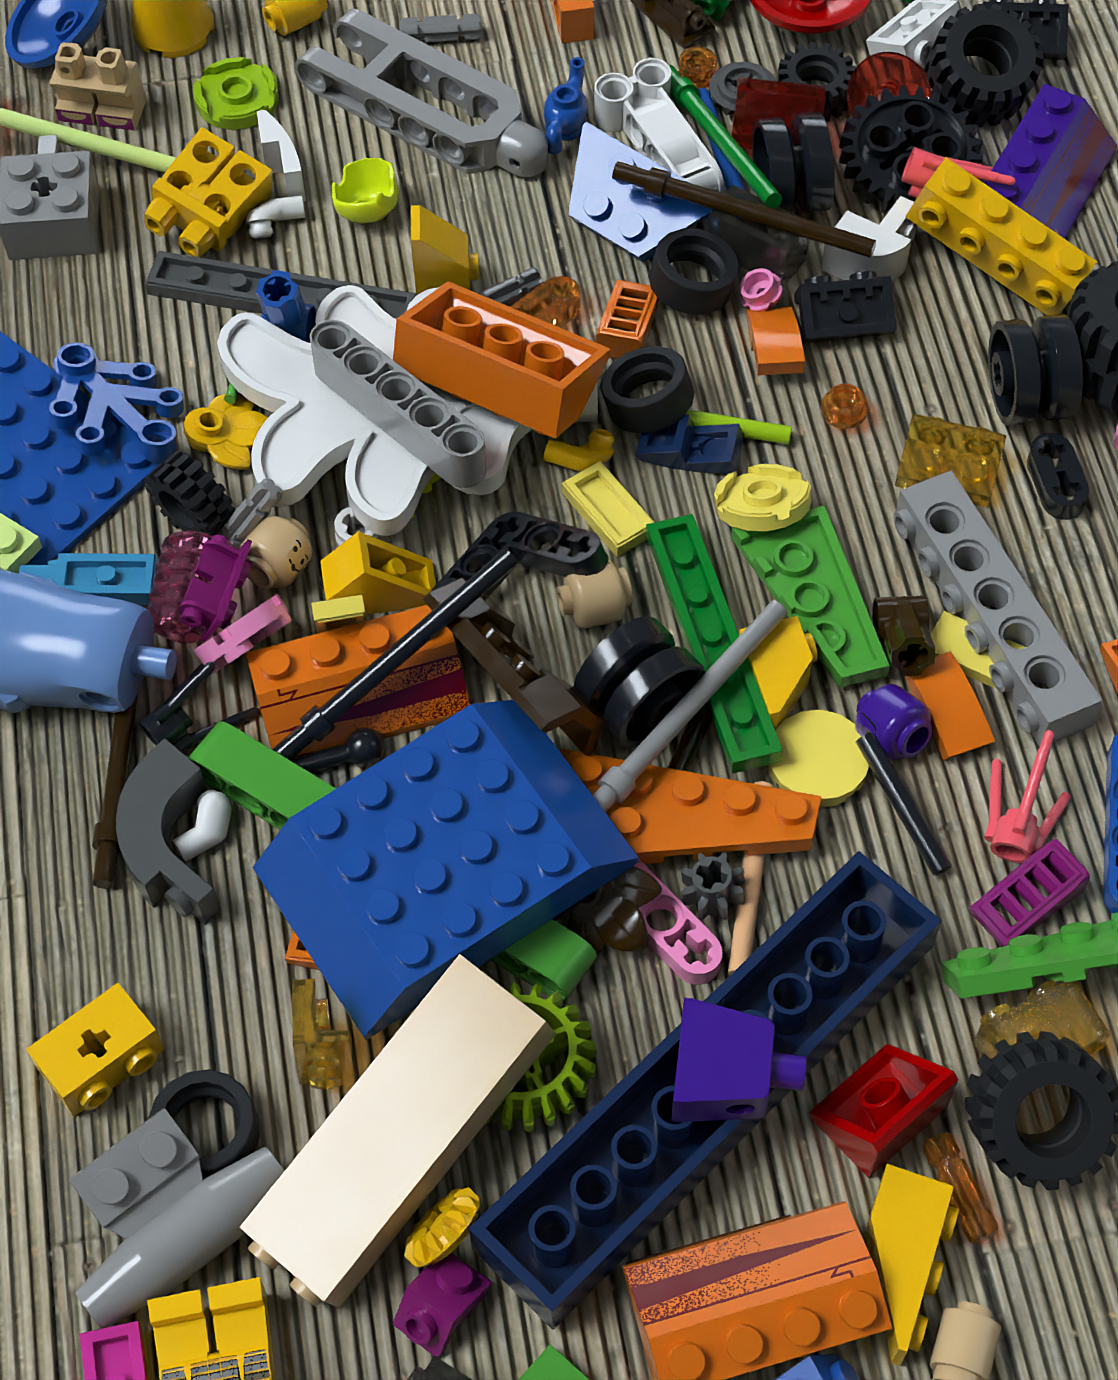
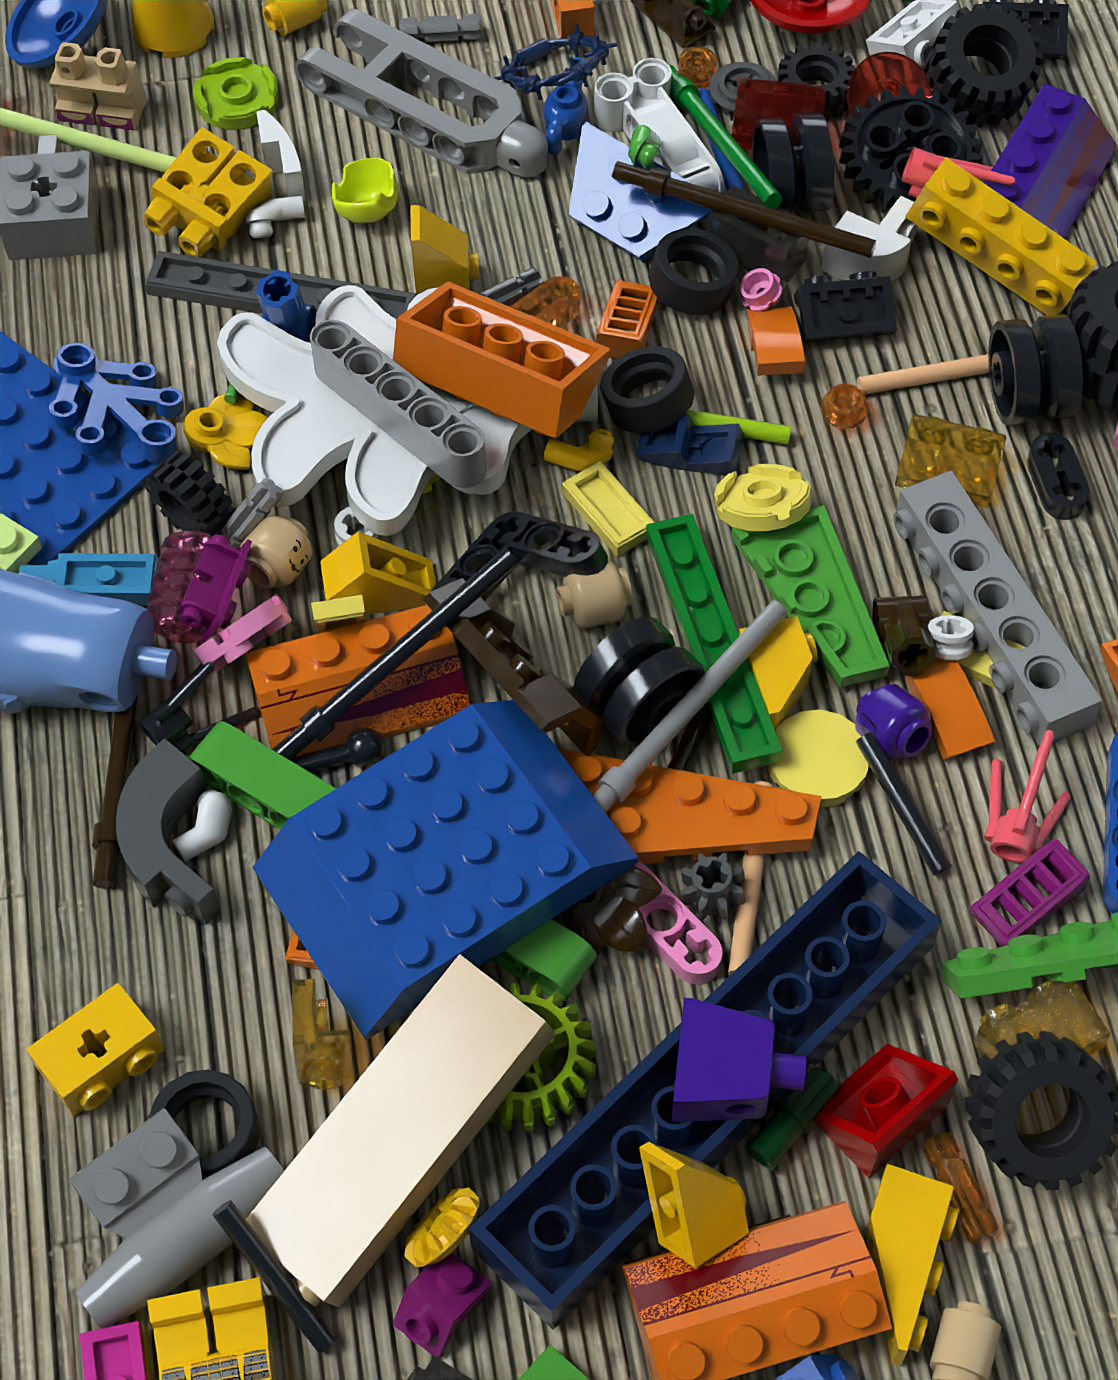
(274, 1276): none -> black bar
(544, 47): none -> dark blue piece
(644, 147): none -> bright green arm
(692, 1205): none -> yellow slope
(792, 1118): none -> dark green axle
(923, 374): none -> light nougat bar
(951, 637): none -> white bush

